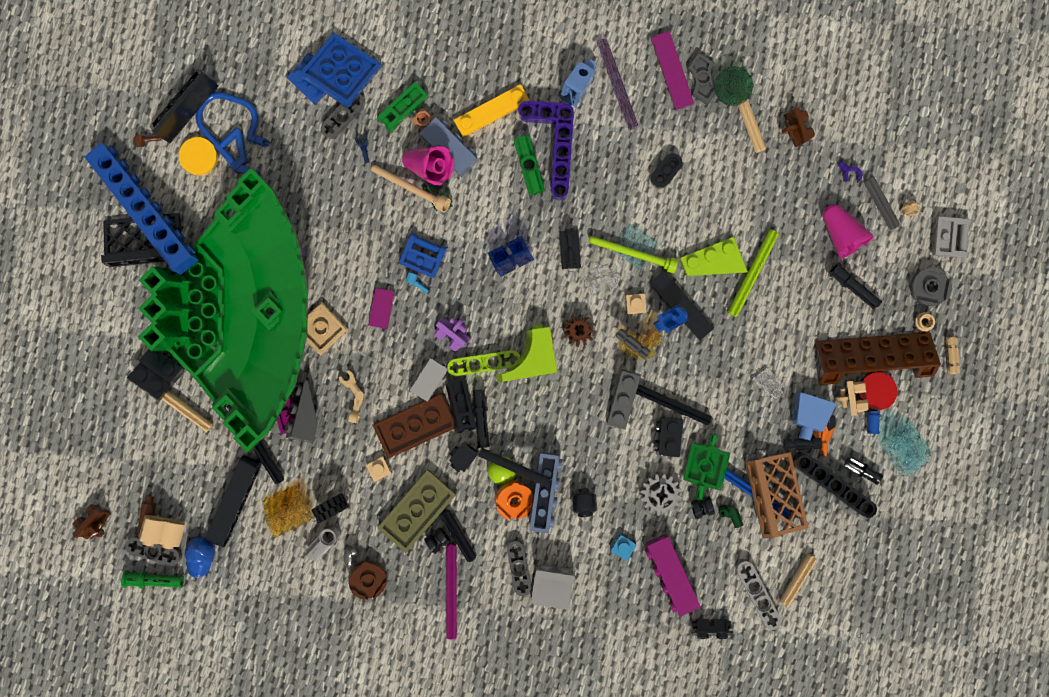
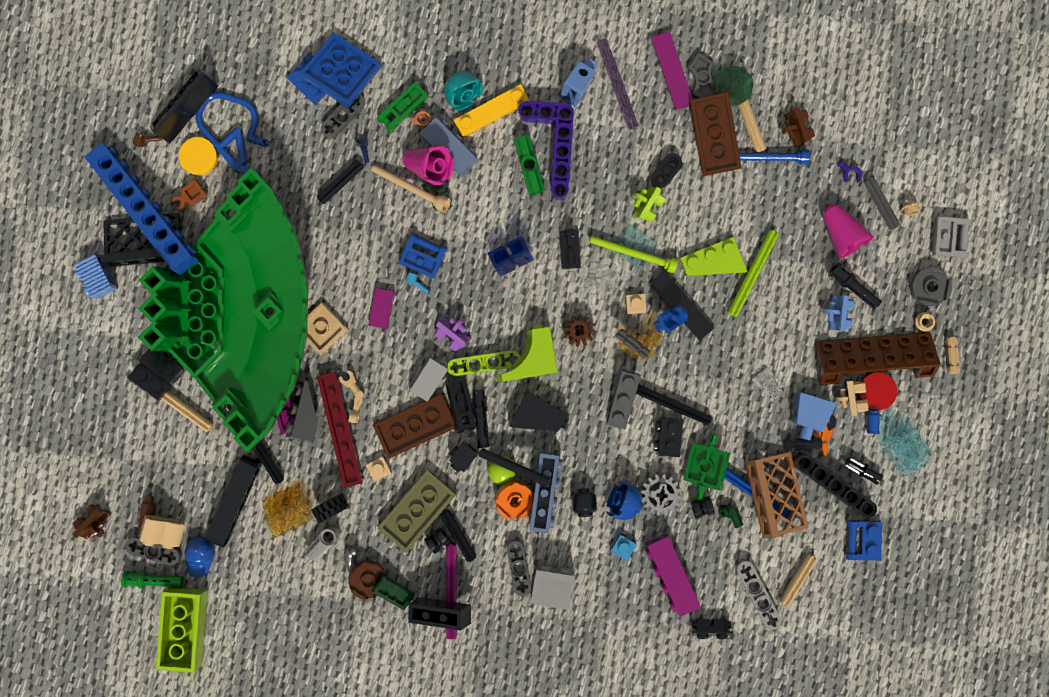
(95, 276): none -> medium blue brick
(181, 629): none -> lime brick
(191, 194): none -> dark orange plate
(340, 182): none -> black axle
(340, 429): none -> dark red plate
(393, 592): none -> dark green plate
(439, 613): none -> black brick
(461, 89): none -> teal cylinder
(538, 415): none -> black slope
(624, 501): none -> blue cylinder
(645, 201): none -> lime hips
(715, 133): none -> reddish brown tile
(801, 157): none -> blue piece
(838, 312): none -> medium blue hips
(869, 540): none -> blue plate

